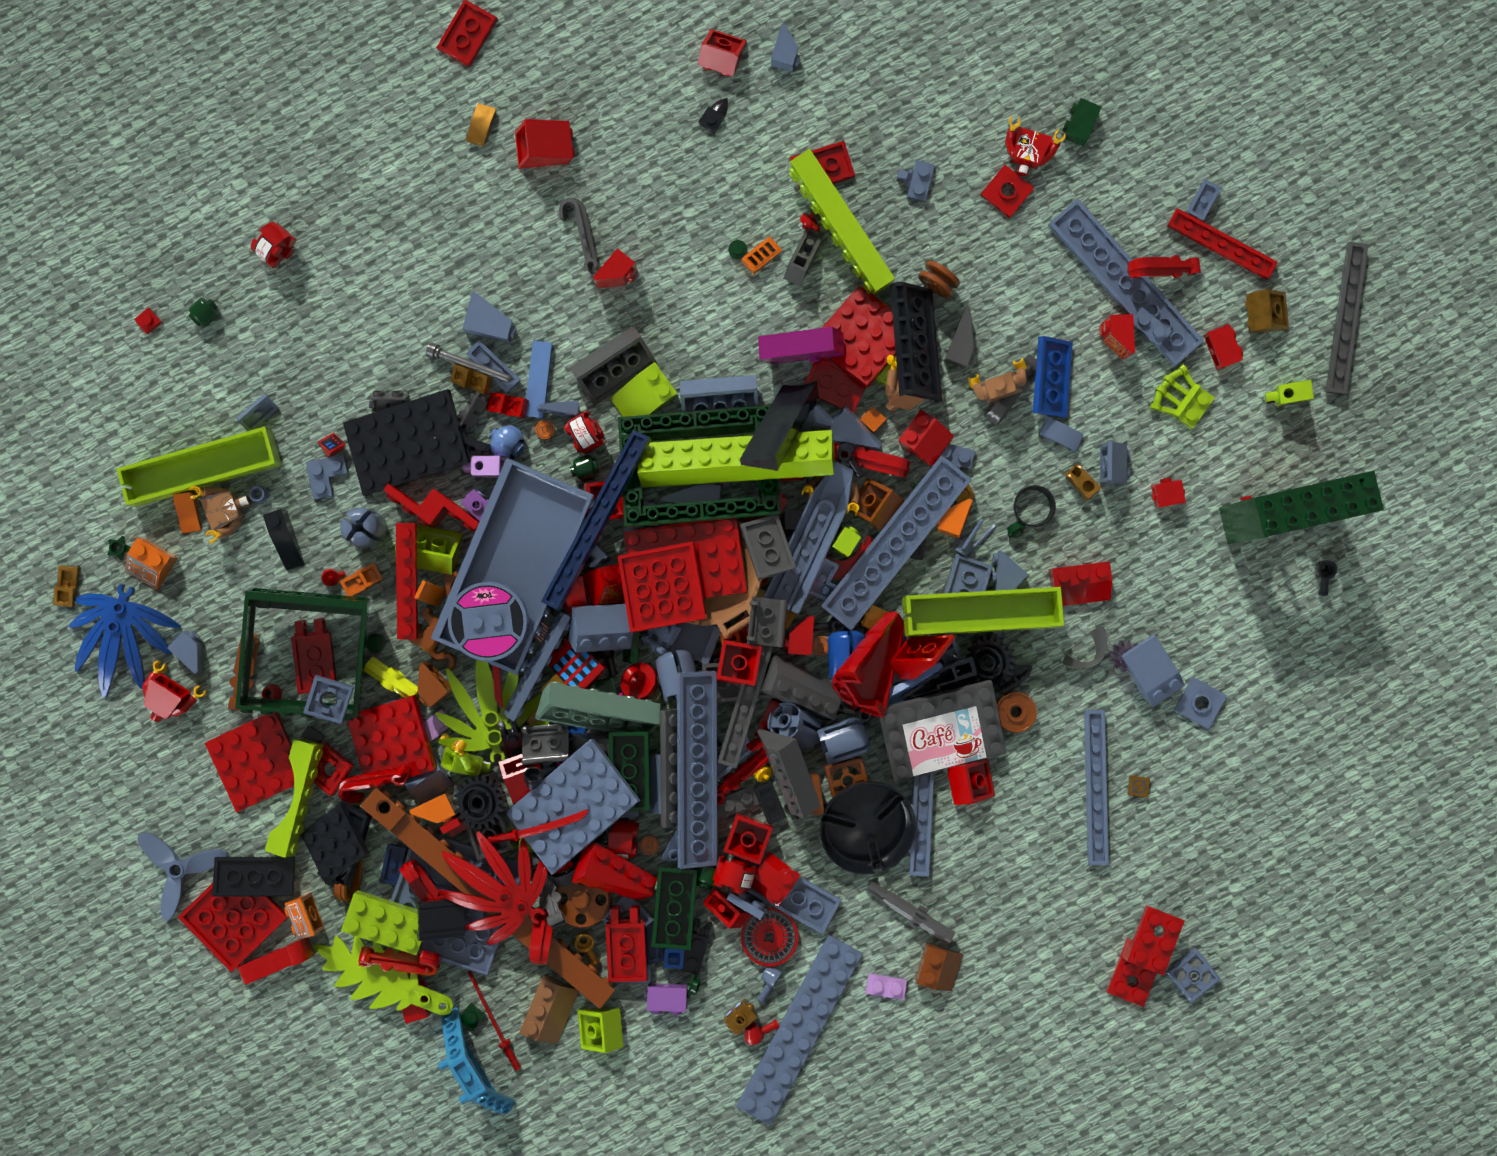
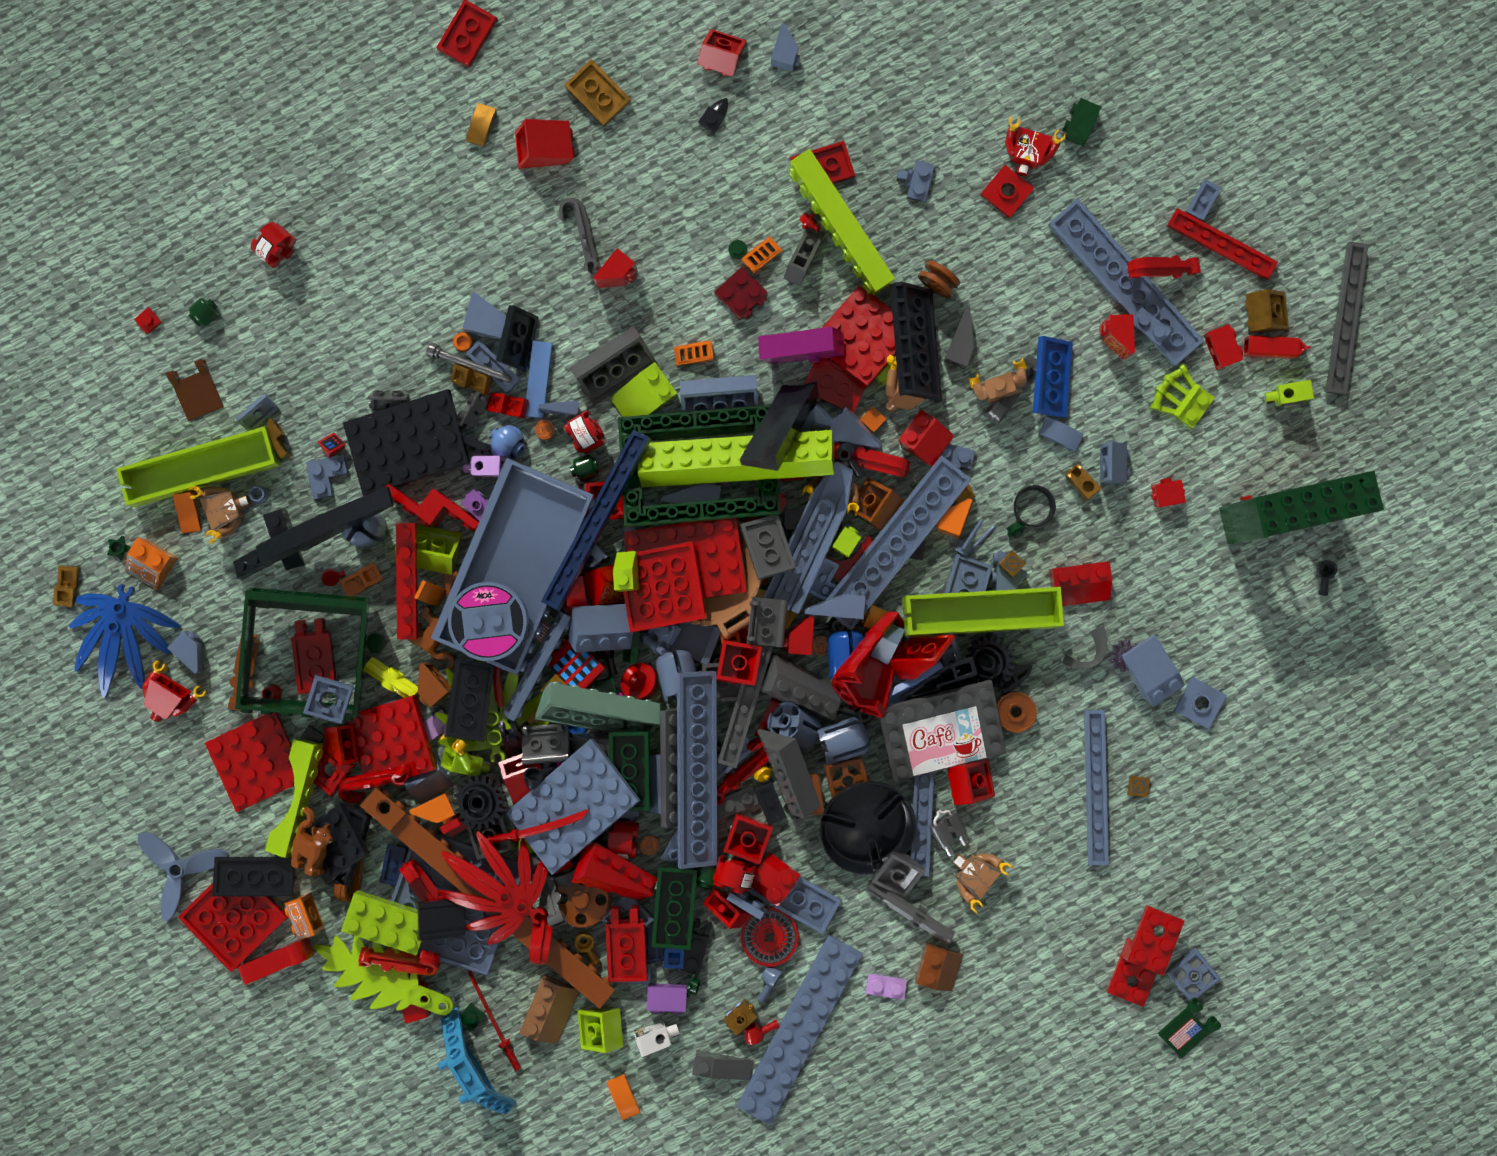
(197, 392): none -> reddish brown flag
(276, 435): none -> pearl gold slope
(310, 846): none -> dark orange animal
(313, 532): none -> black slope
(341, 743): none -> red slope
(463, 342): none -> orange tile
(469, 700): none -> black plate
(517, 338): none -> black plate
(597, 93): none -> pearl gold plate
(623, 1097): none -> orange slope
(626, 571): none -> lime slope
(647, 1040): none -> white torso
(709, 358): none -> orange slope
(721, 1066): none -> dark grey slope
(741, 294): none -> dark red plate
(844, 606): none -> sand blue slope
(887, 645): none -> sand blue slope
(899, 874): none -> flat silver slope
(948, 829): none -> dark grey piece
(977, 876): none -> medium nougat torso
(1012, 564): none -> pearl gold tile
(1186, 1030): none -> dark green flag
(1273, 347): none -> red piece

